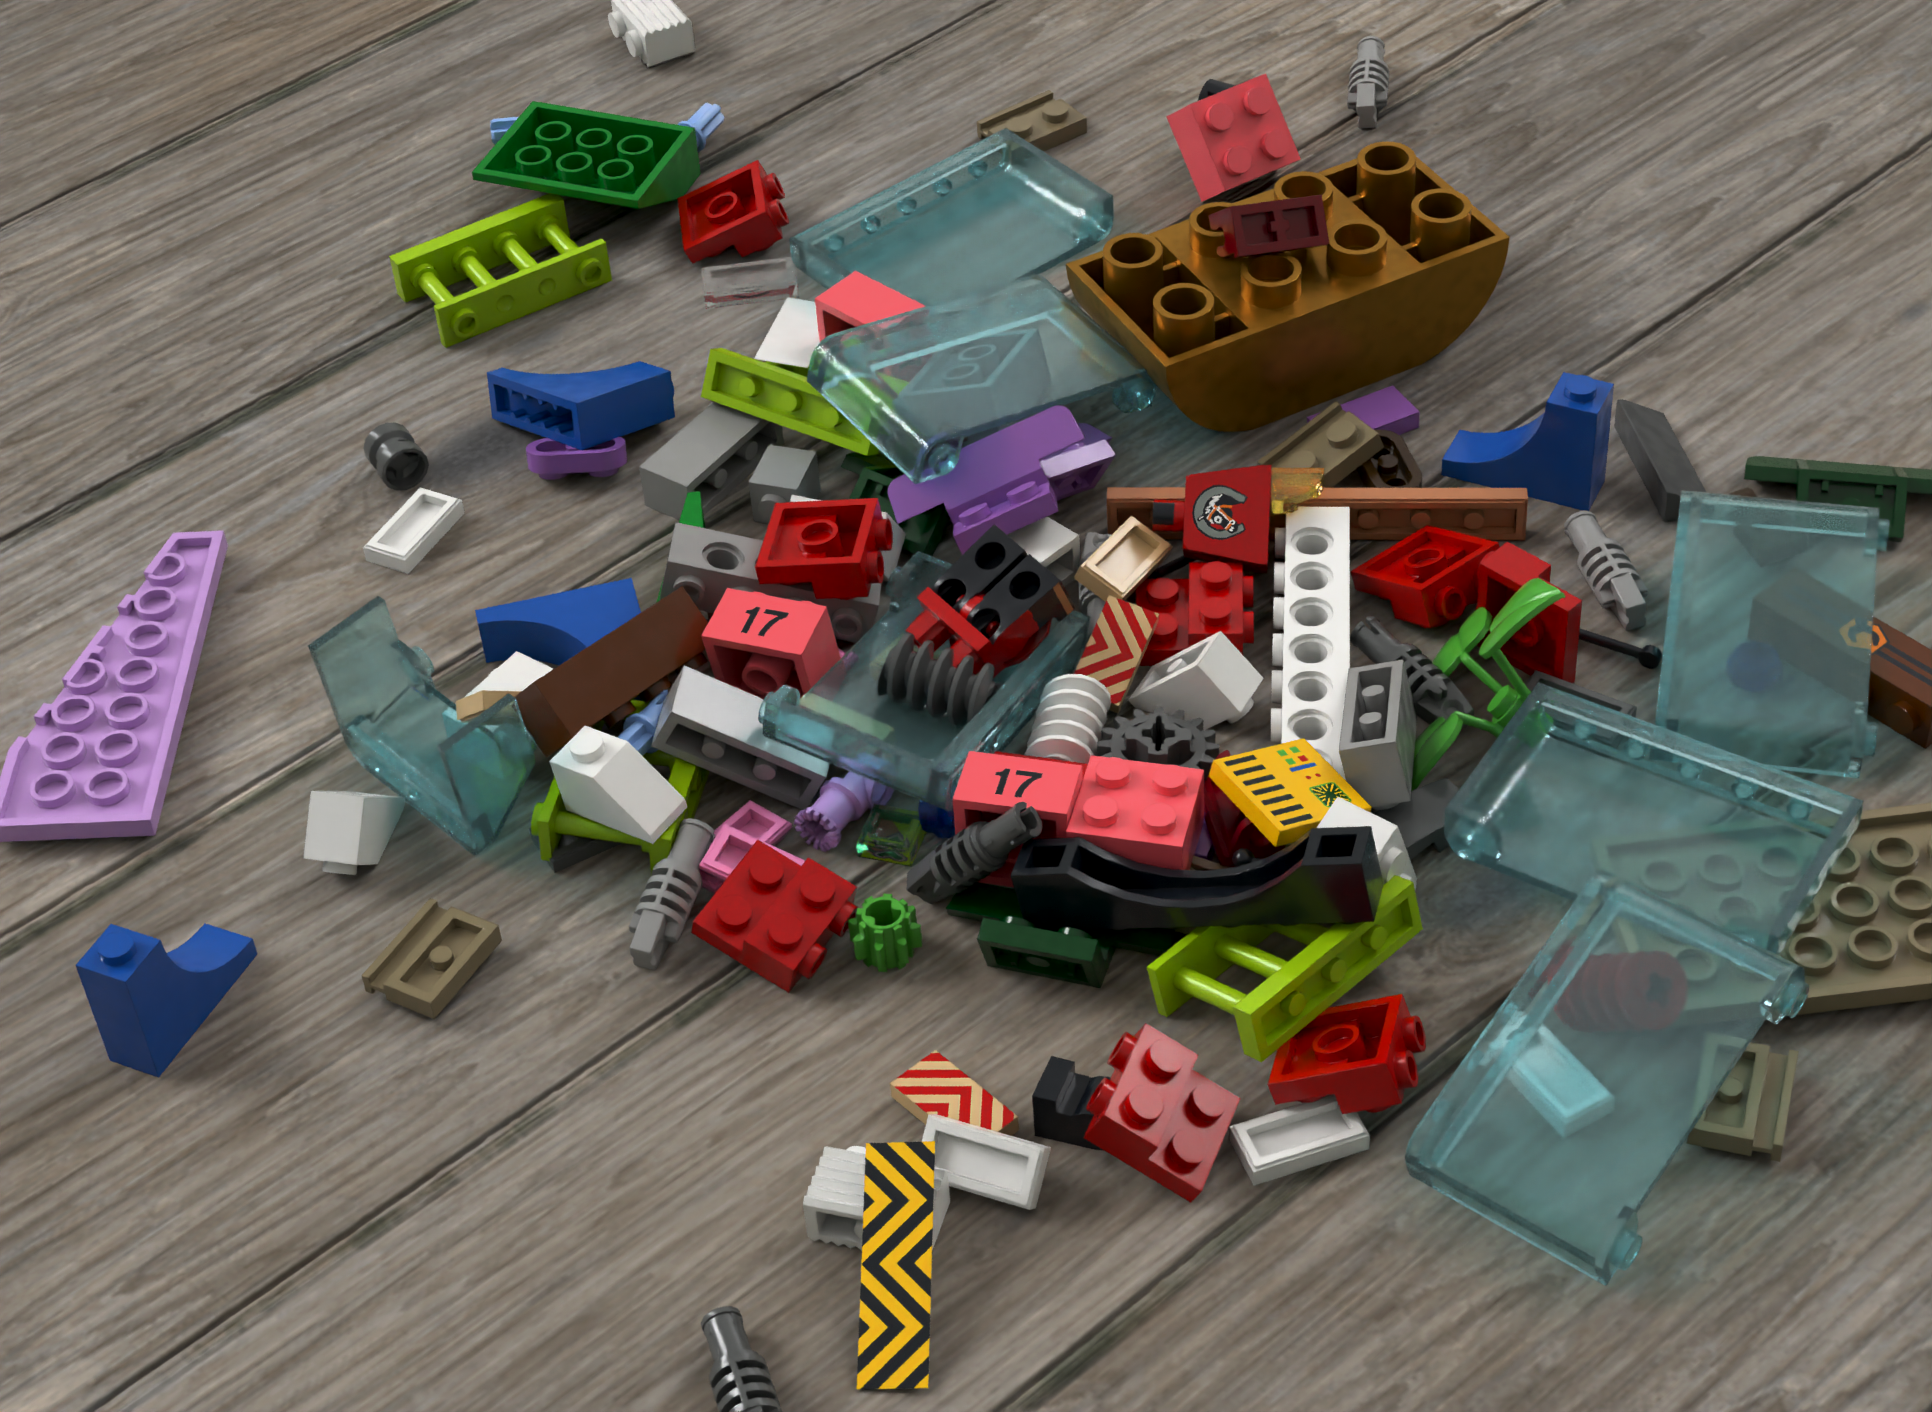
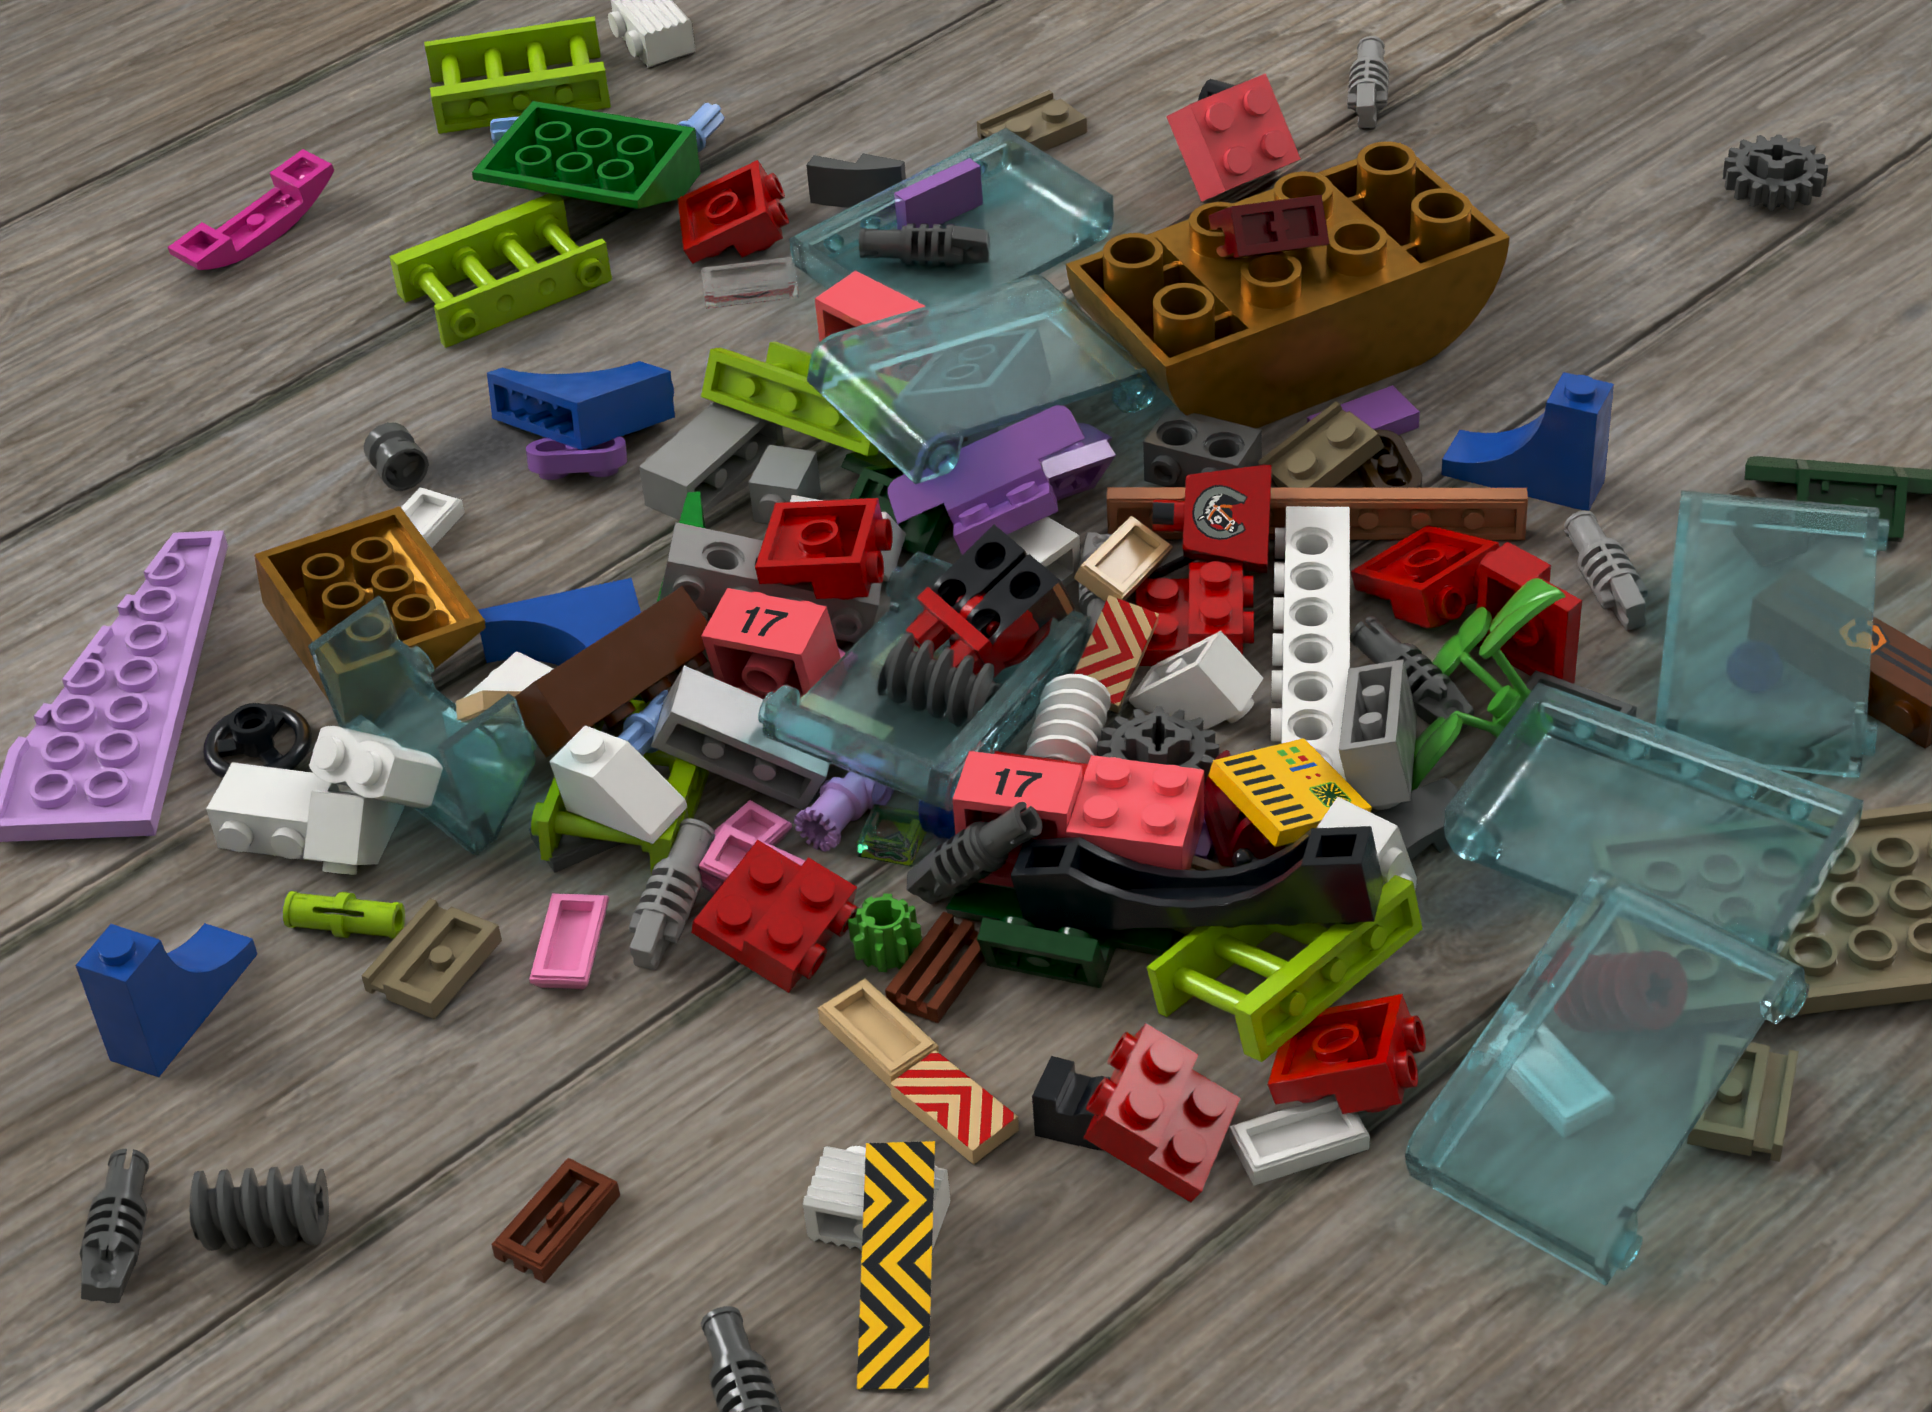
(114, 1230): none -> dark grey hinge
(253, 734): none -> black piece
(259, 1211): none -> dark grey piece
(264, 809): none -> white brick
(295, 189): none -> dark pink slope
(310, 910): none -> lime pin
(336, 572): none -> pearl gold slope
(375, 767): none -> white brick
(534, 47): none -> lime fence
(564, 1224): none -> copper tile
(569, 941): none -> bright pink tile
(791, 335): white sticker -> none
(849, 183): none -> dark grey slope
(875, 1031): none -> tan tile
(925, 244): none -> dark grey hinge
(929, 966): none -> copper tile
(940, 196): none -> medium lavender tile
(988, 1161): white tile -> none
(1195, 445): none -> dark grey brick
(1295, 486): clear yellow tile -> none
(1648, 656): black hinge -> none
(1656, 456): dark grey slope -> none
(1775, 172): none -> dark grey gear

